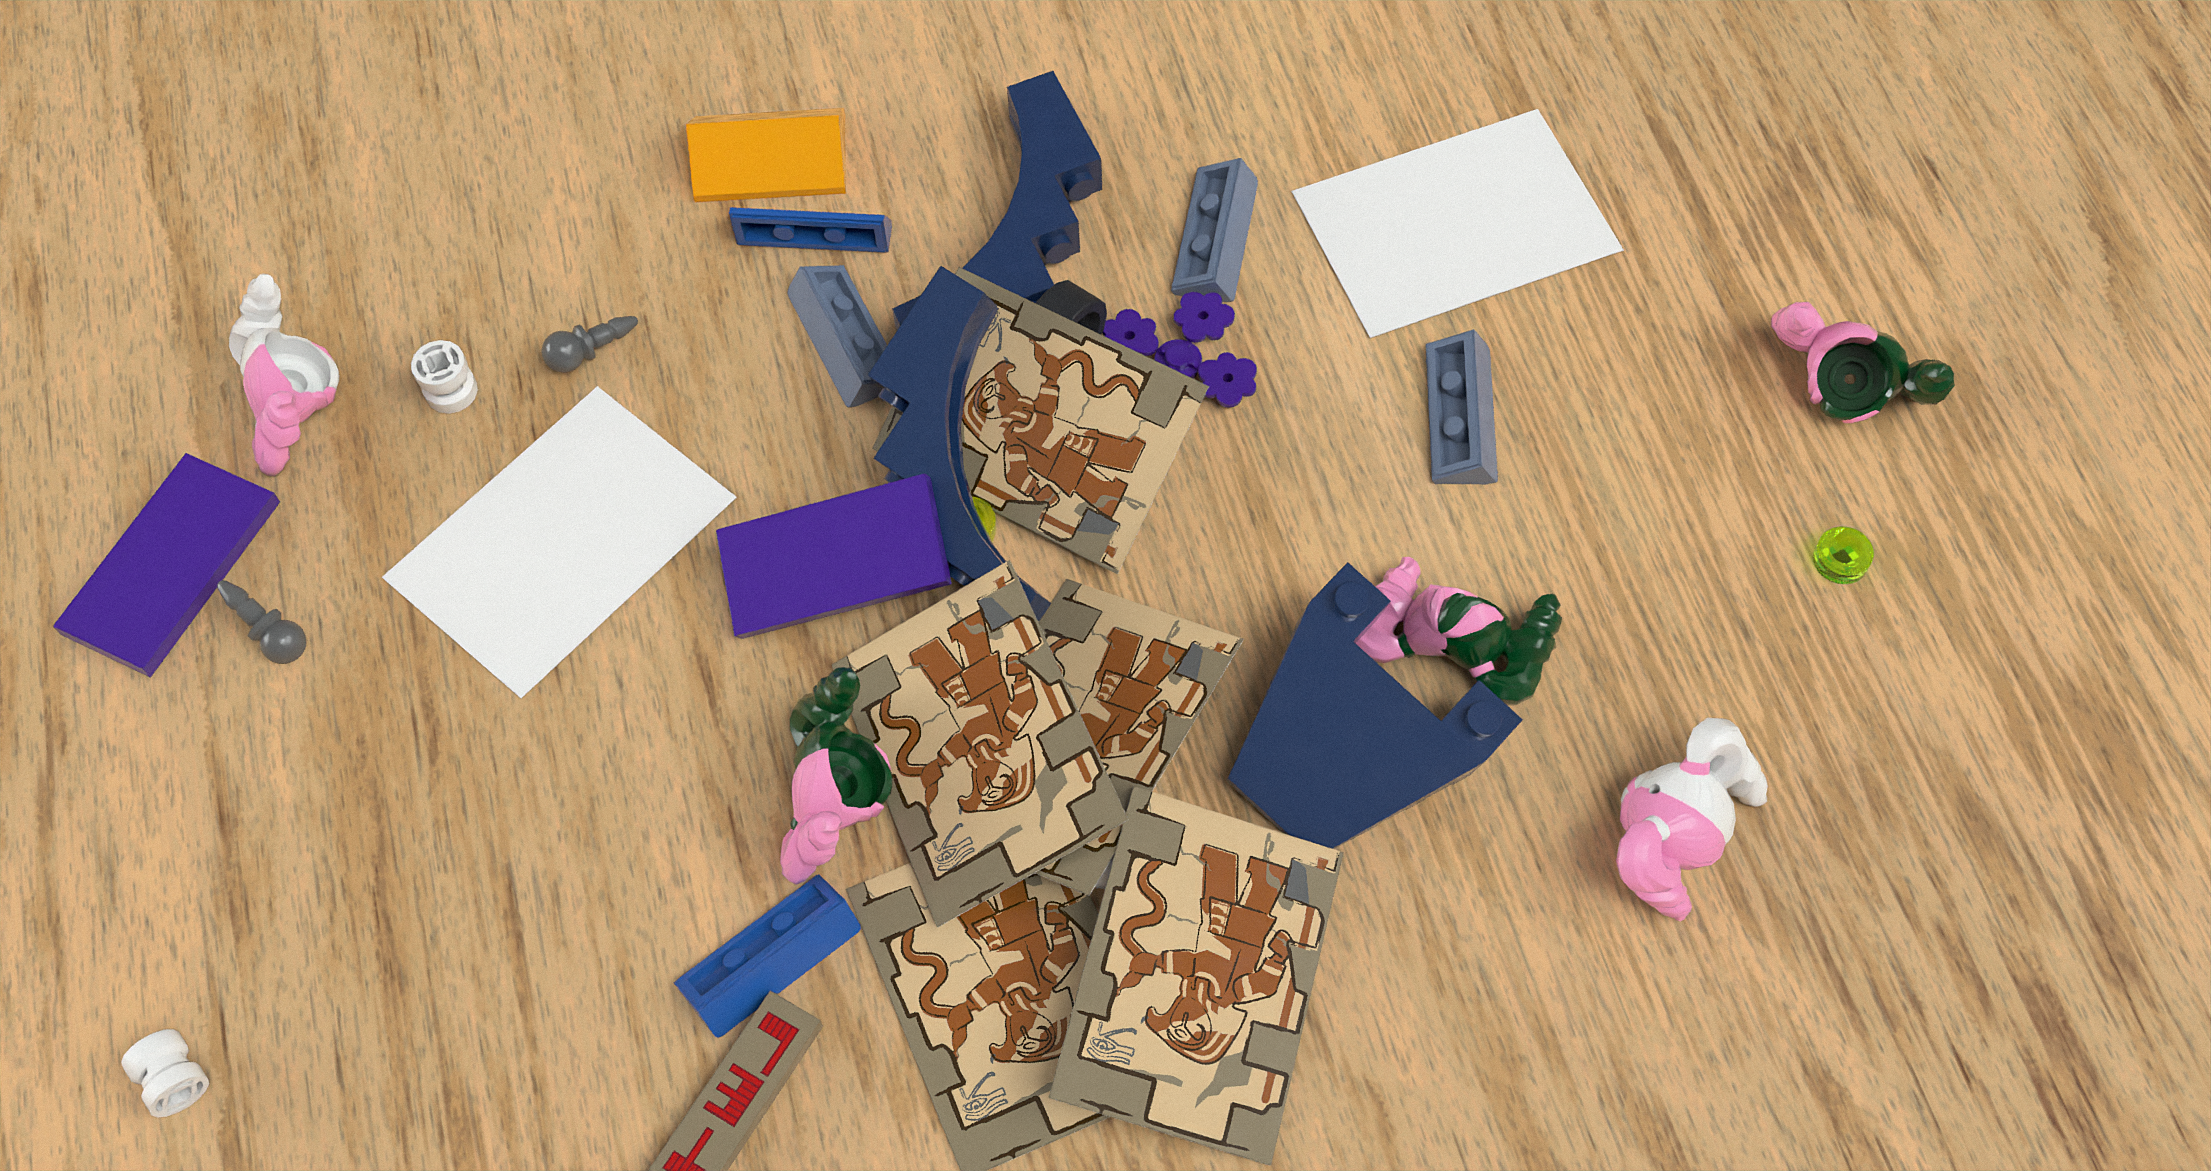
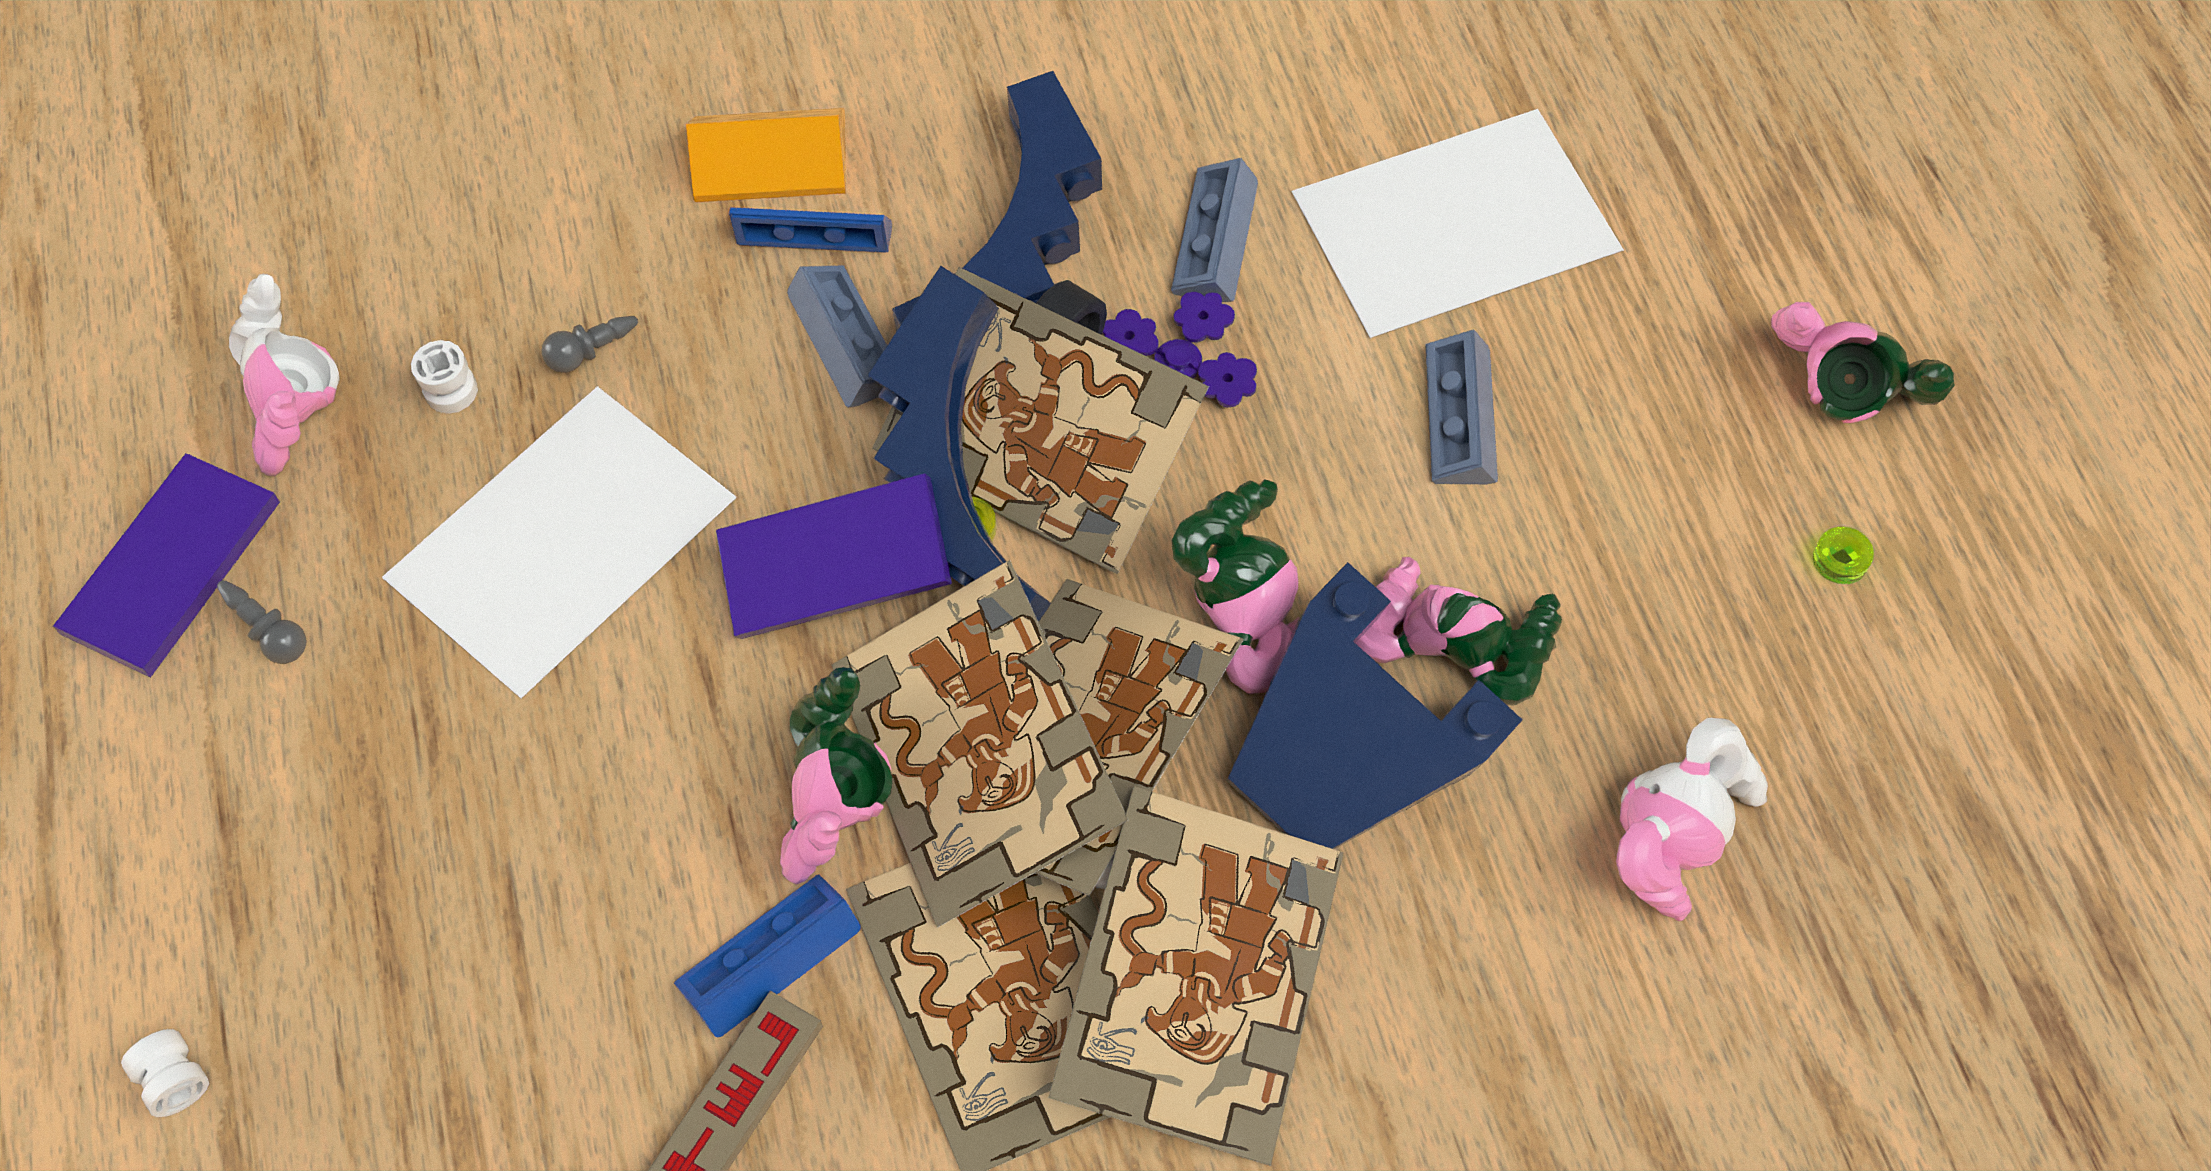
(1242, 580): none -> hair

